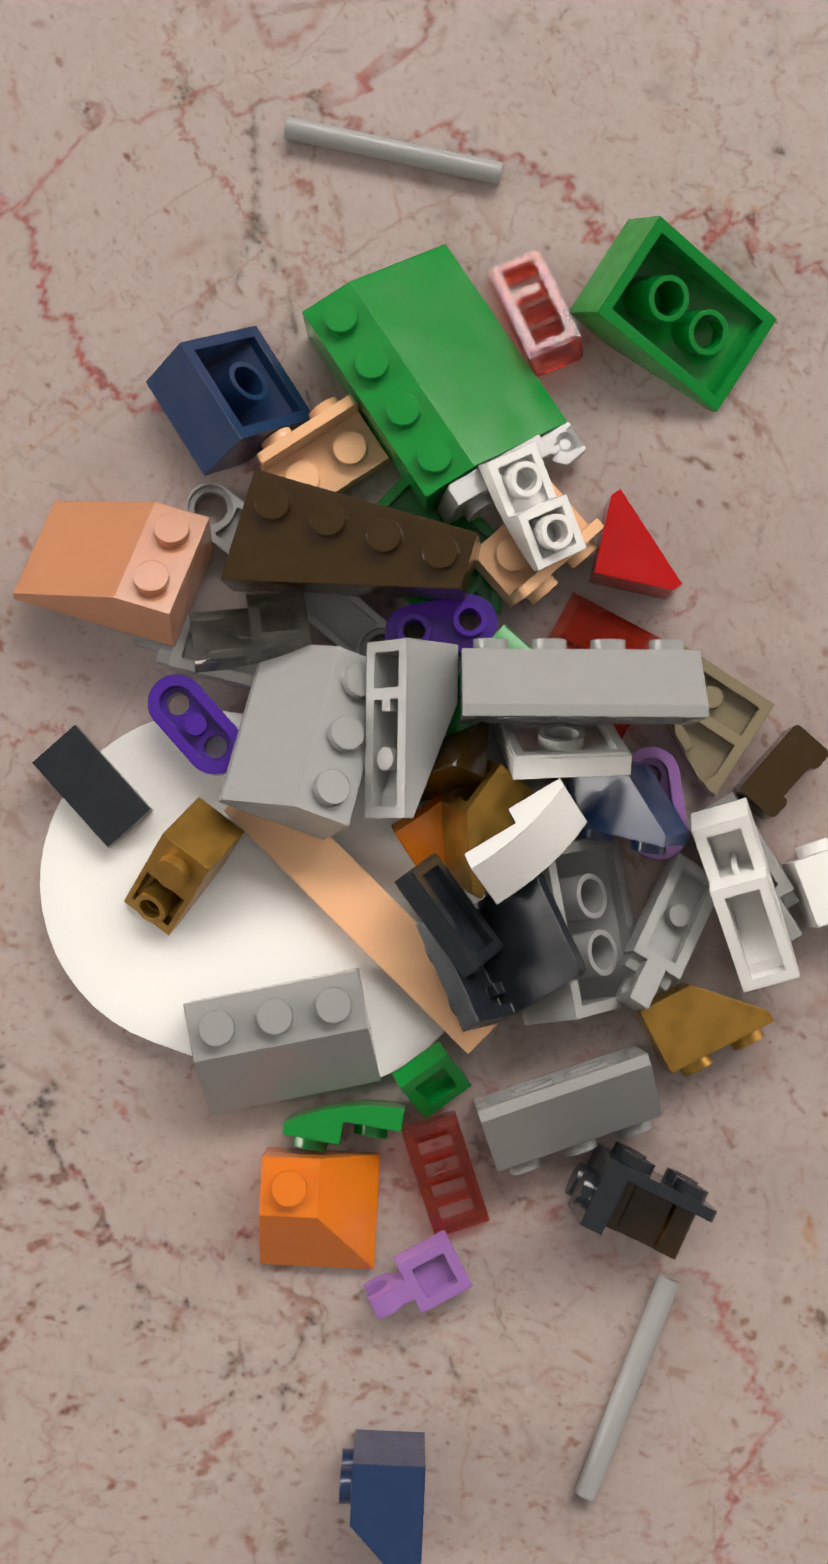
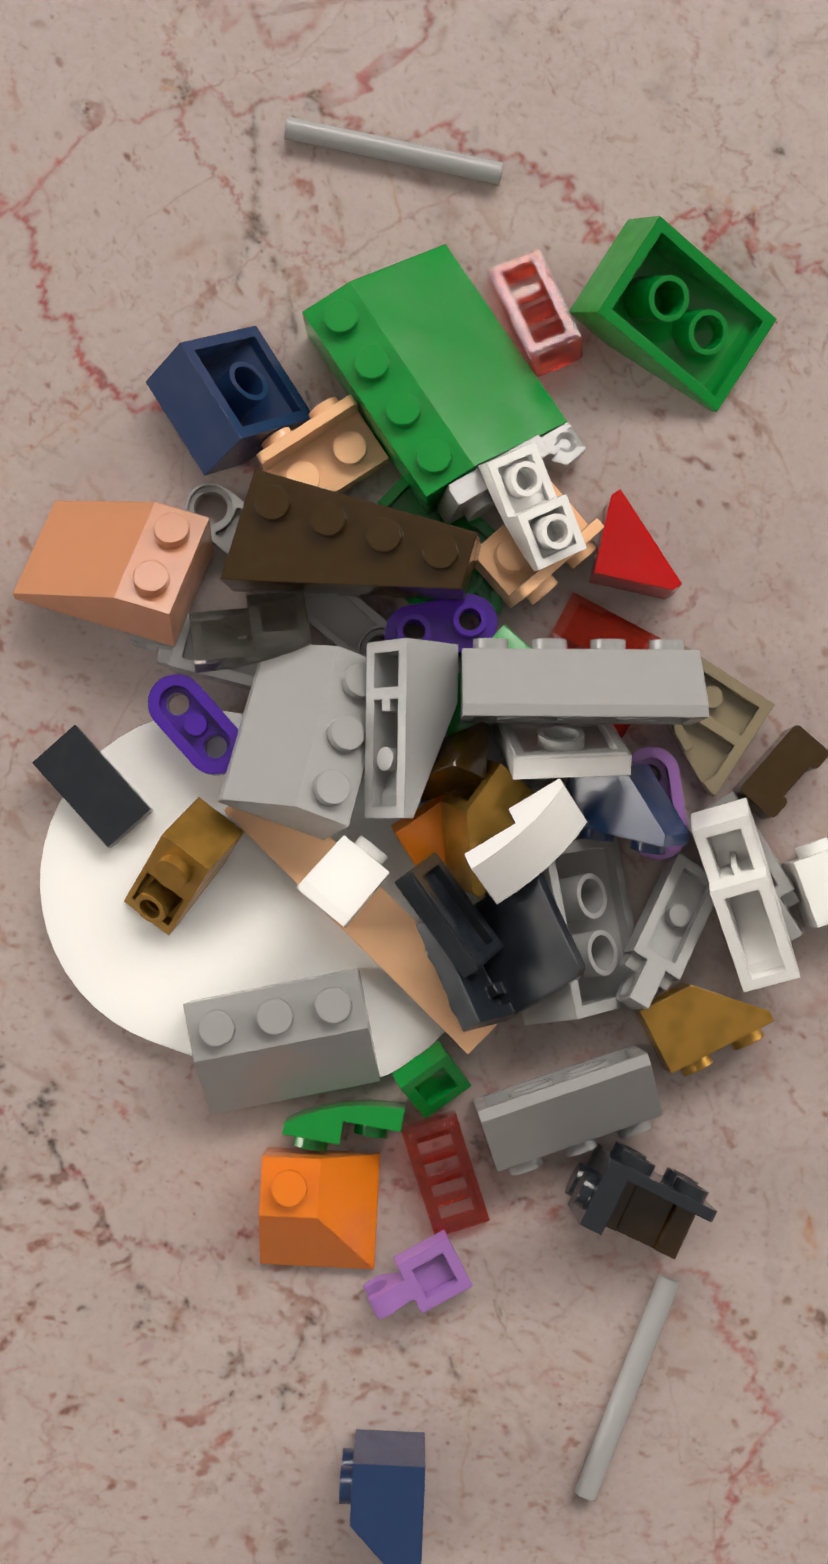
(345, 878): none -> white slope

